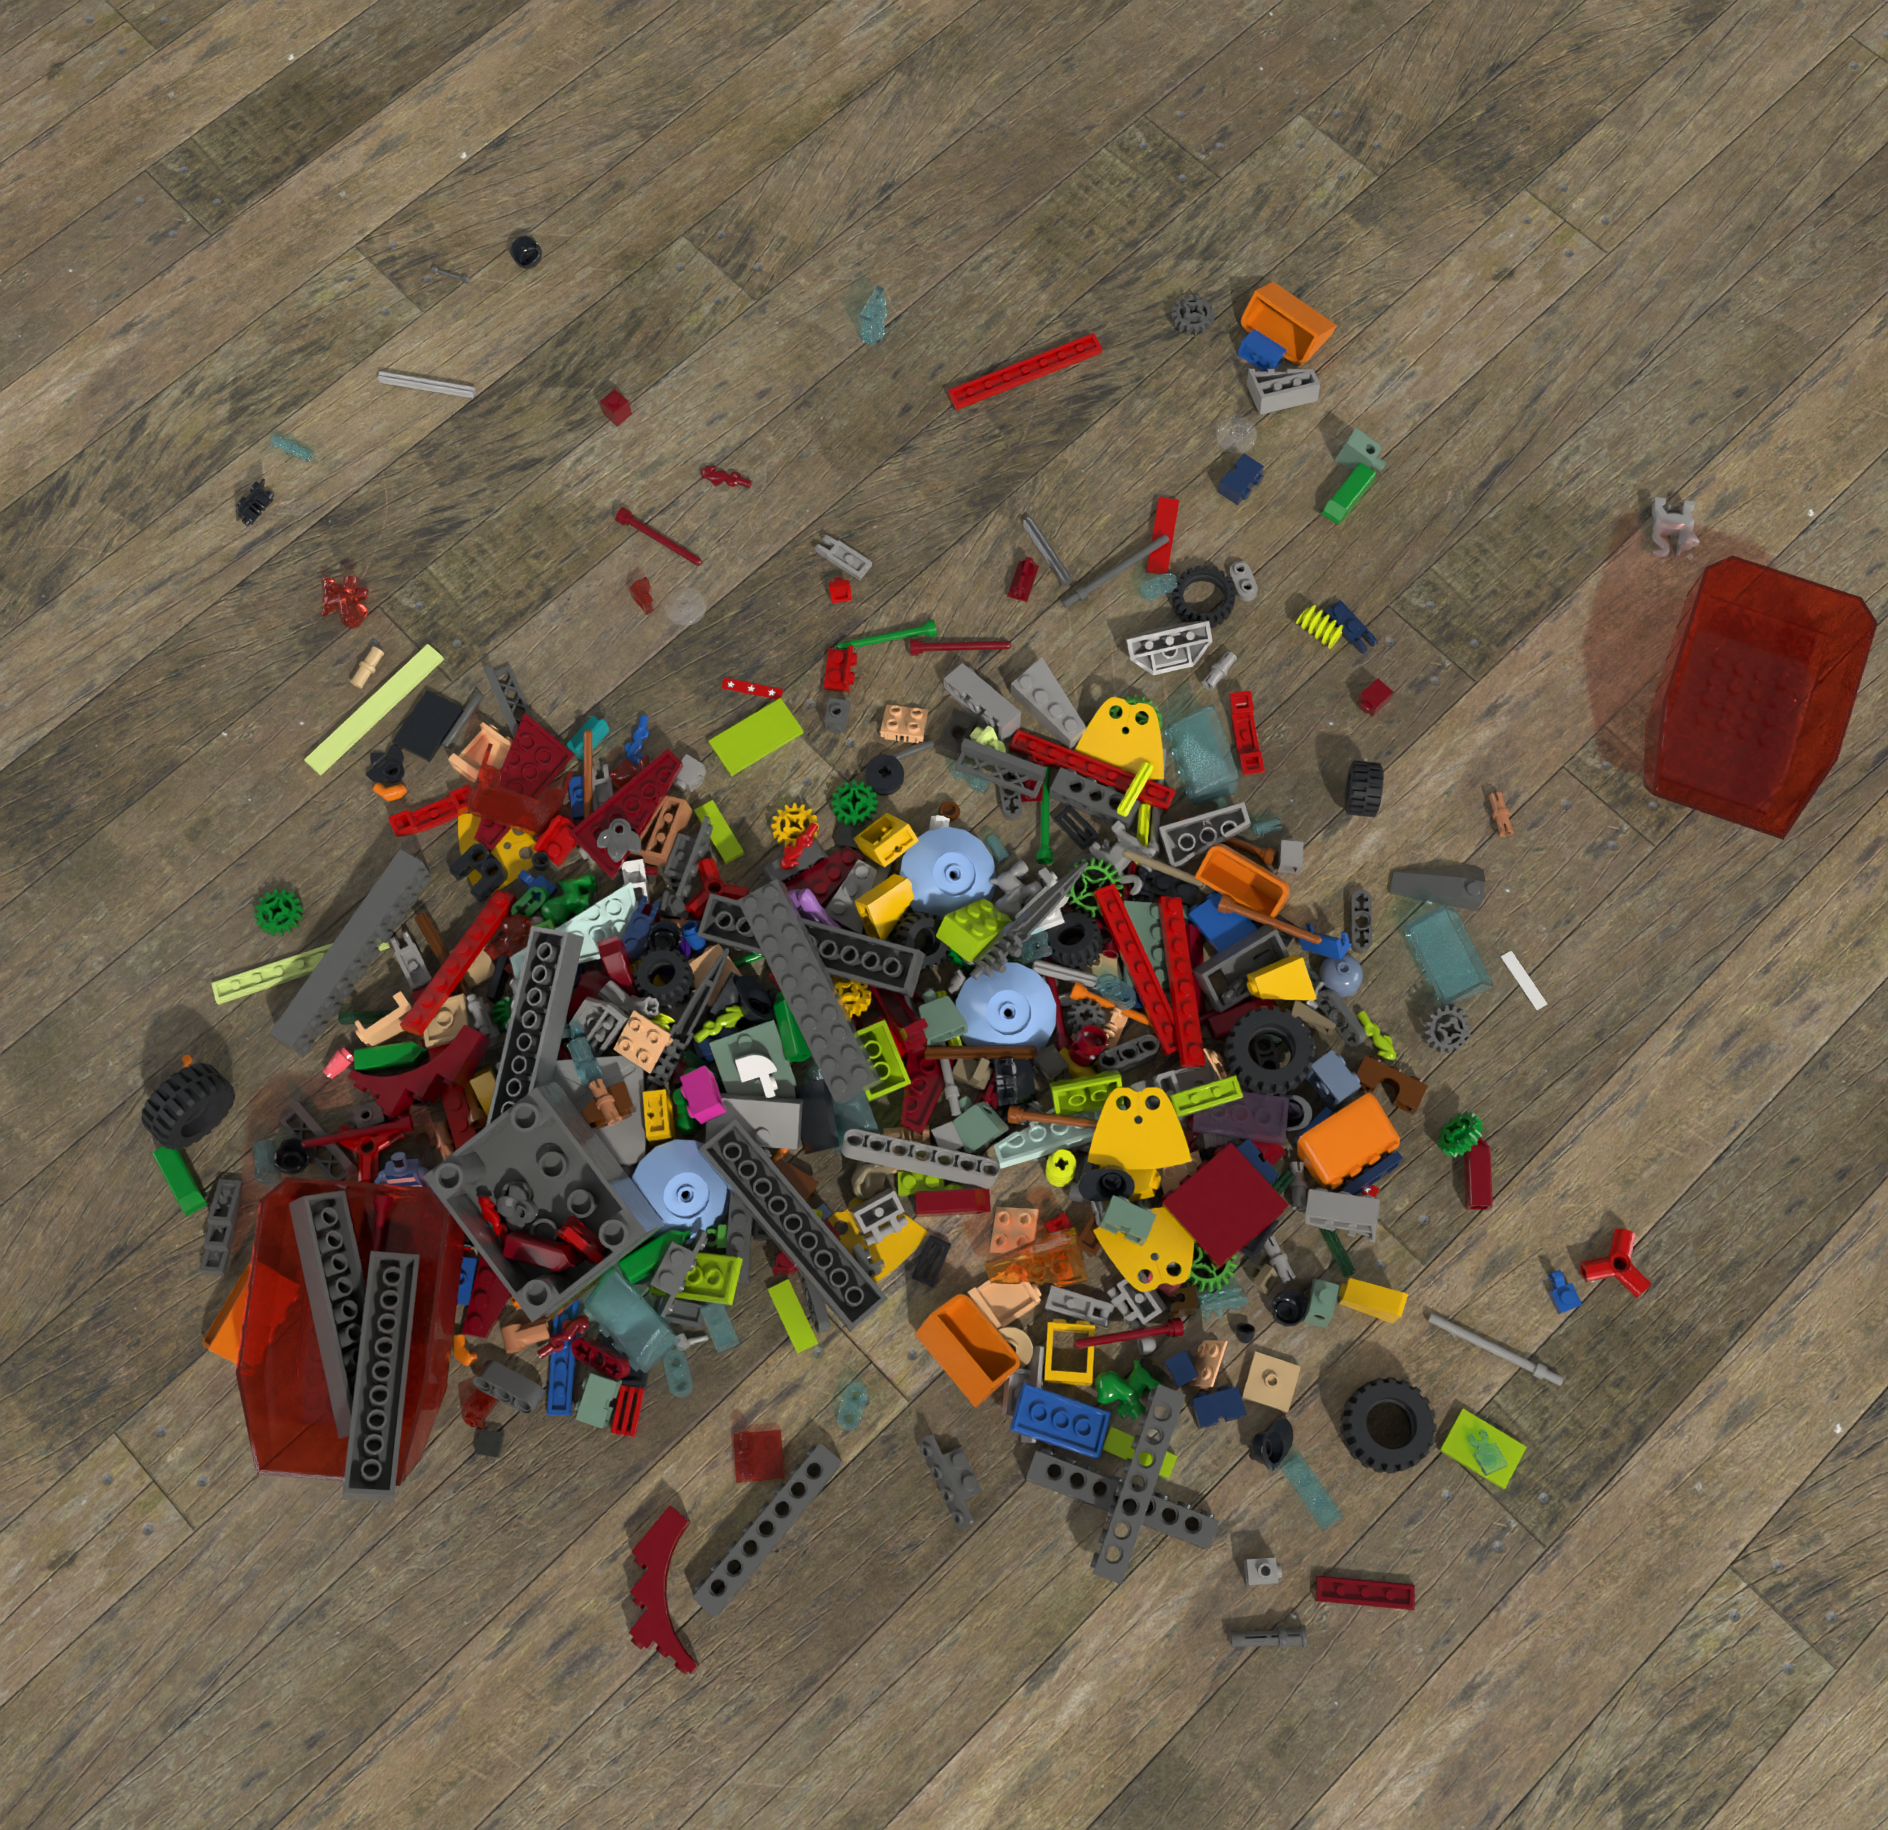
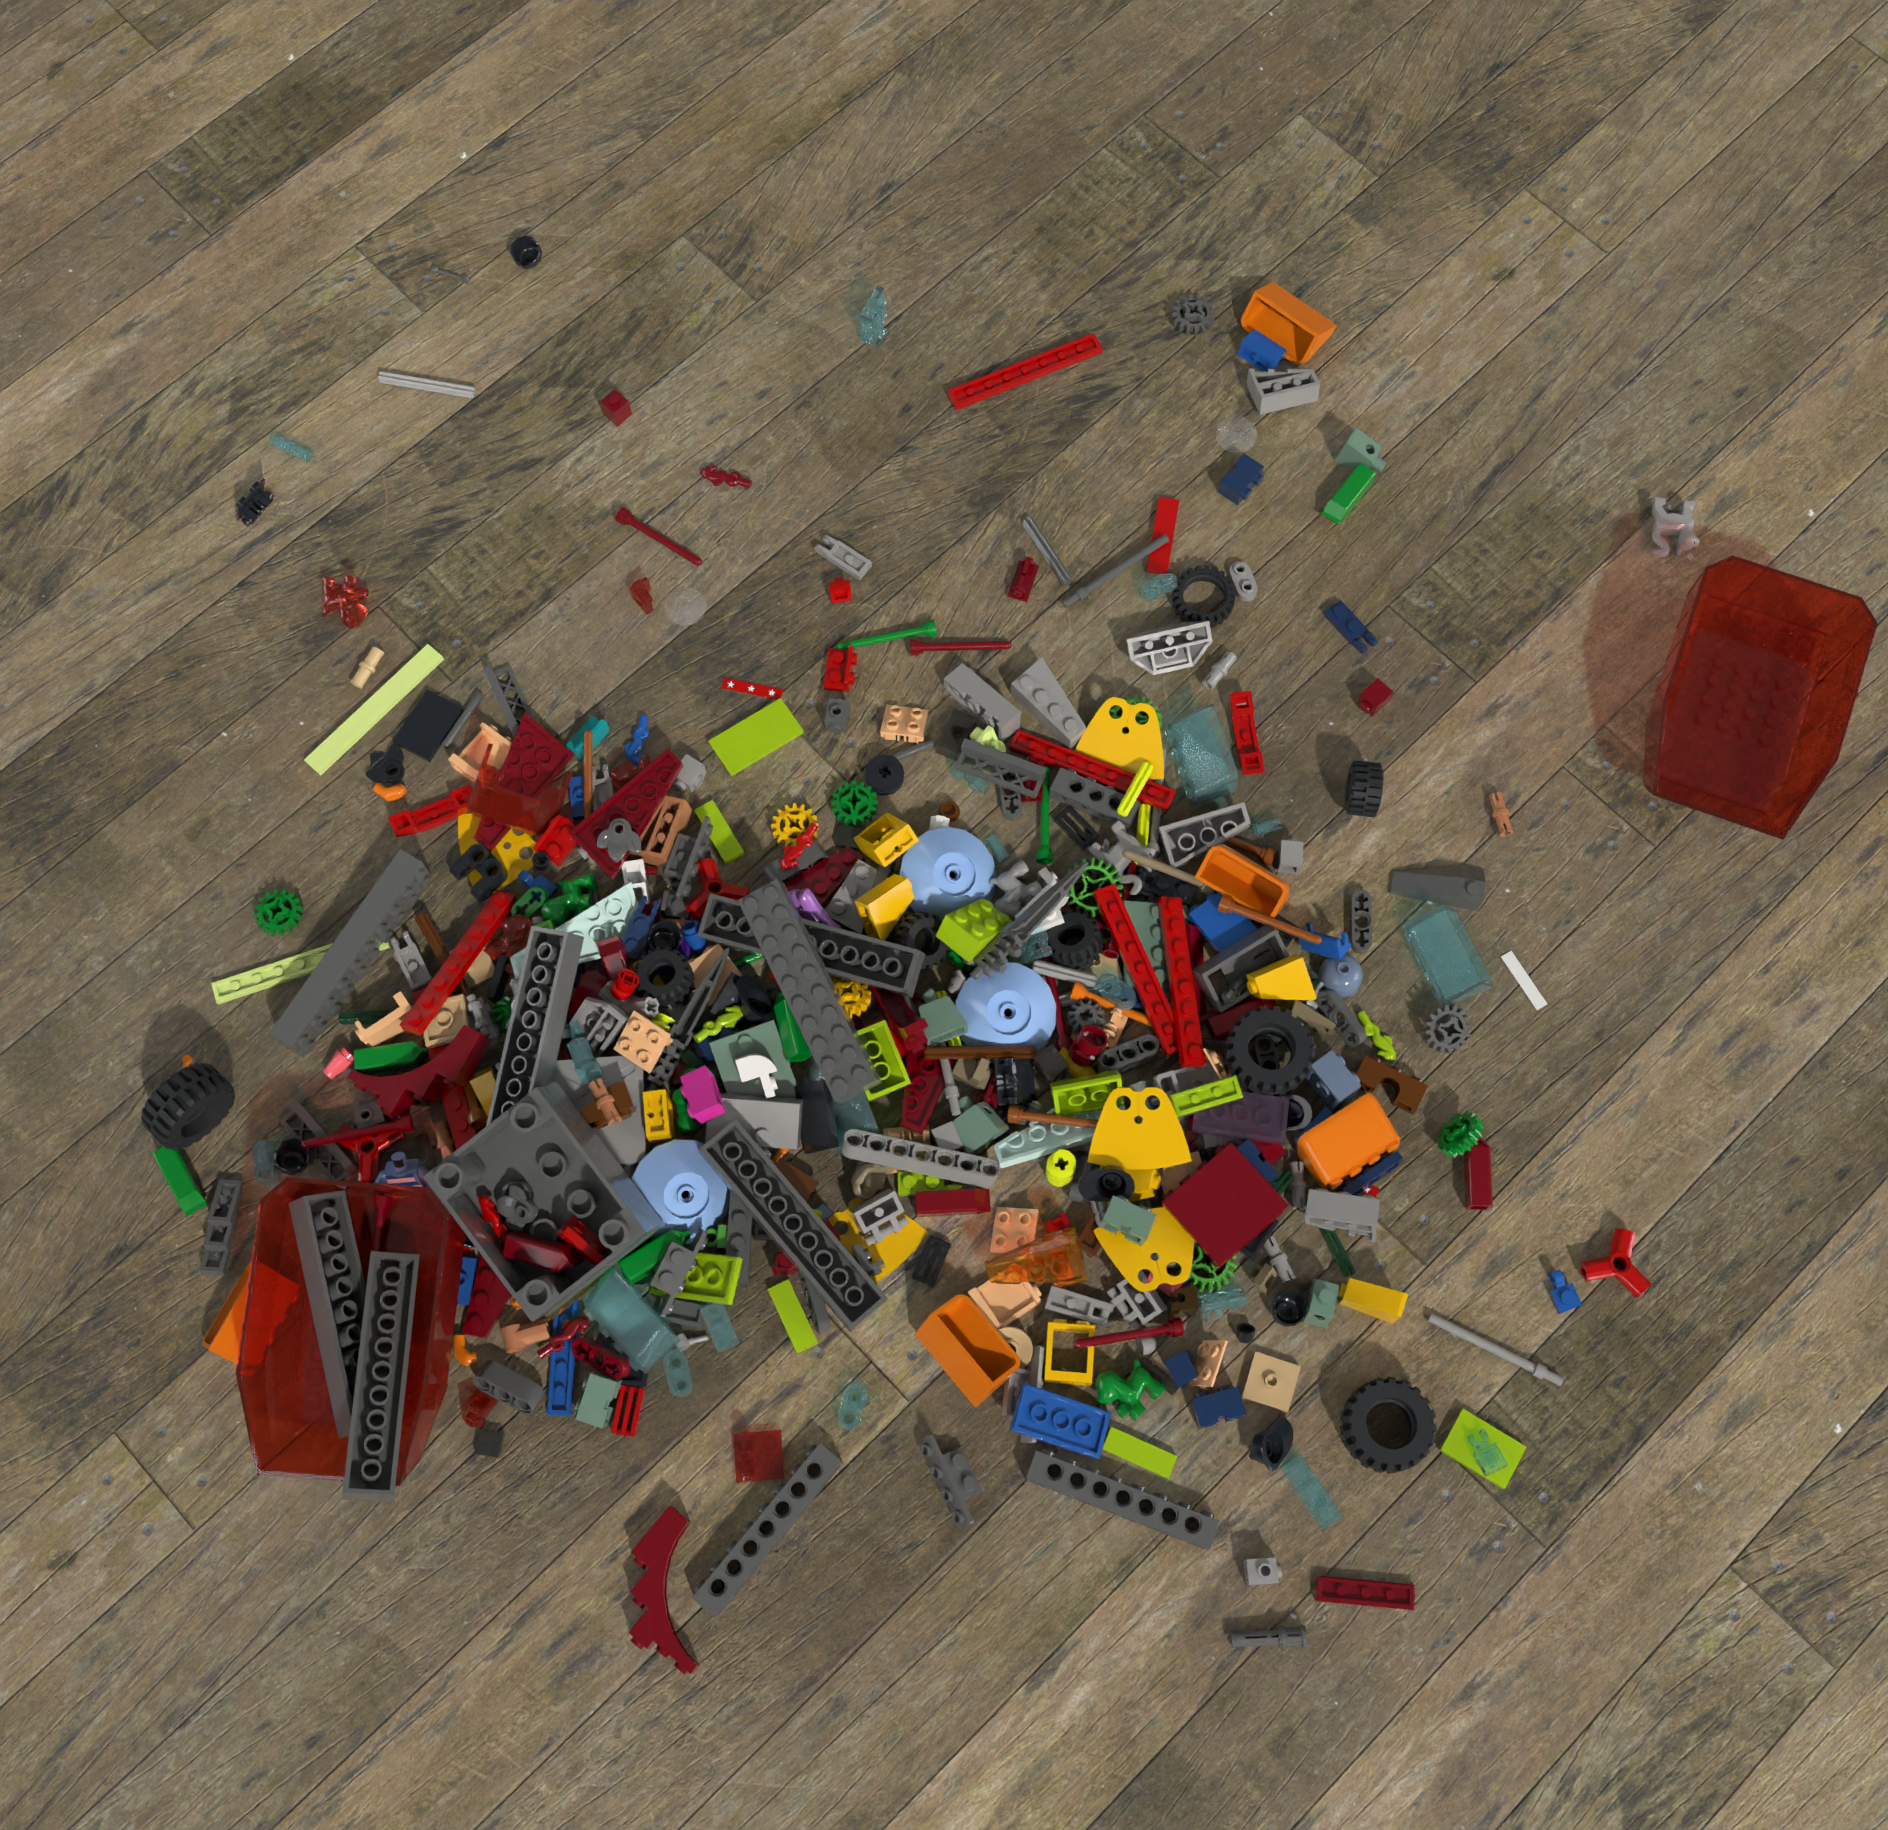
(624, 984): none -> red wheel
(1173, 1402): dark grey brick -> none
(1320, 625): neon yellow piece -> none

